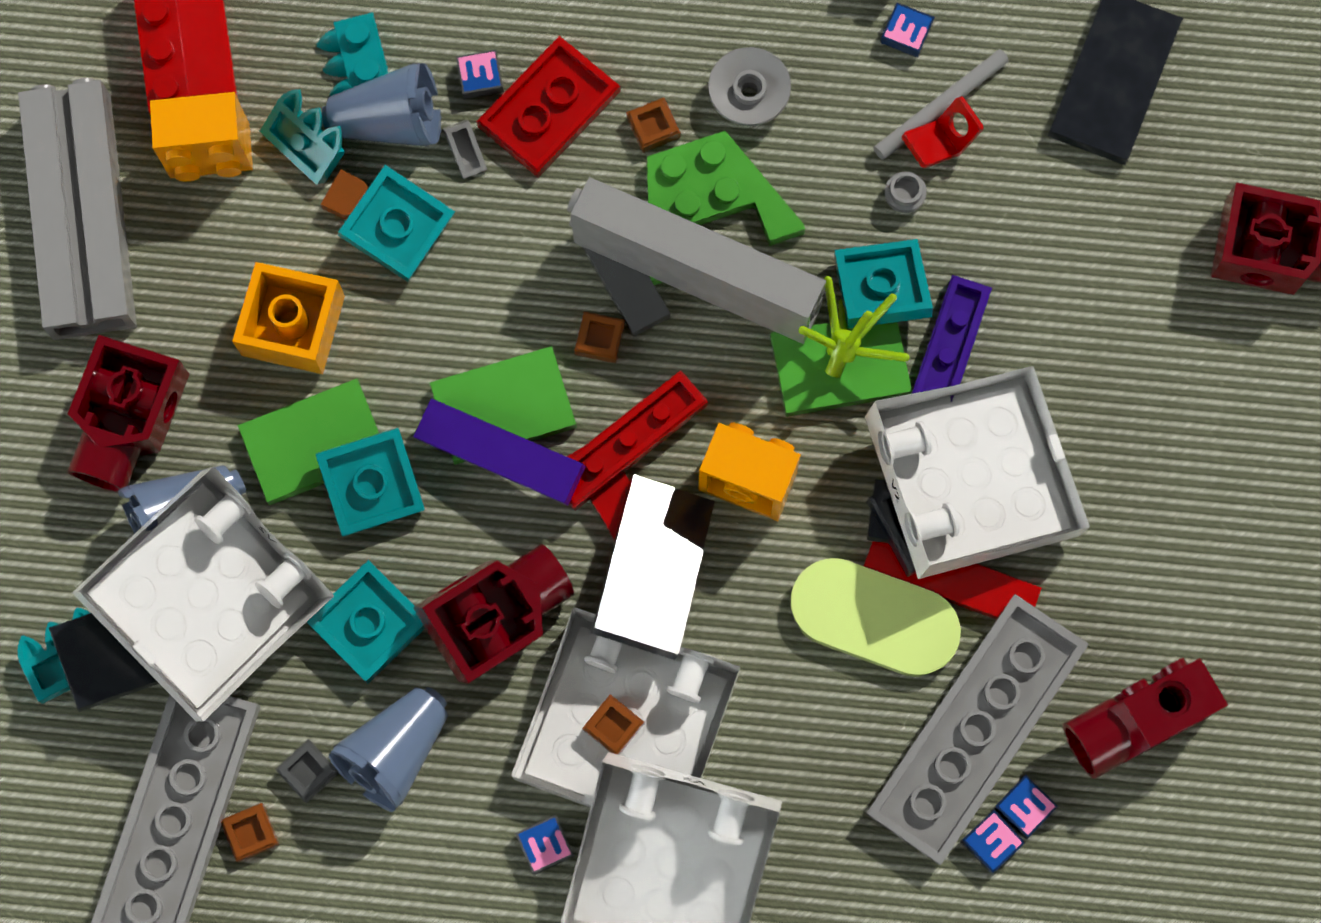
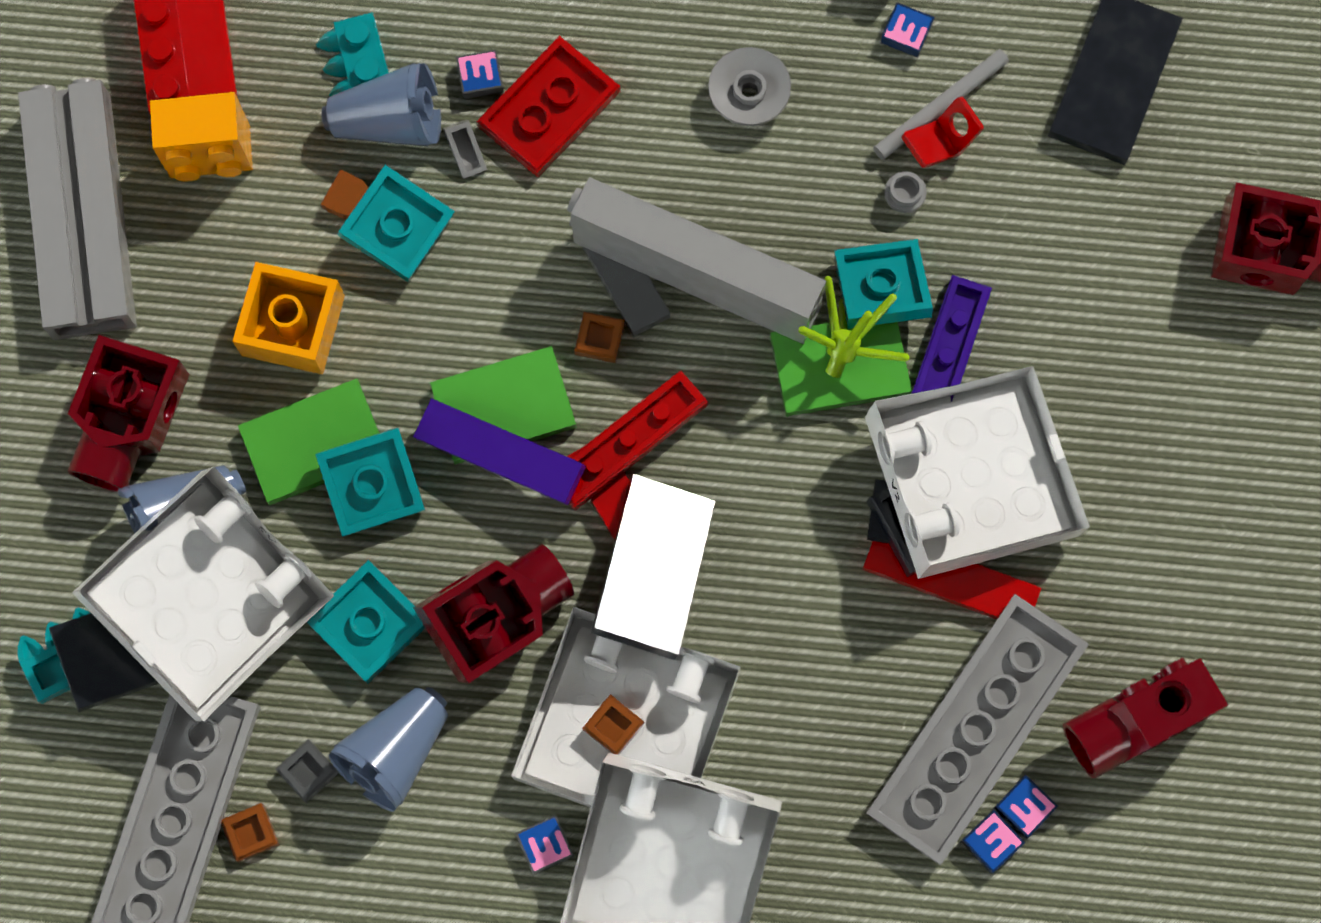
(301, 137): teal plate -> none
(653, 125): dark orange tile -> none
(715, 181): bright green wing -> none
(749, 470): light orange brick -> none
(875, 617): yellowish green tile -> none

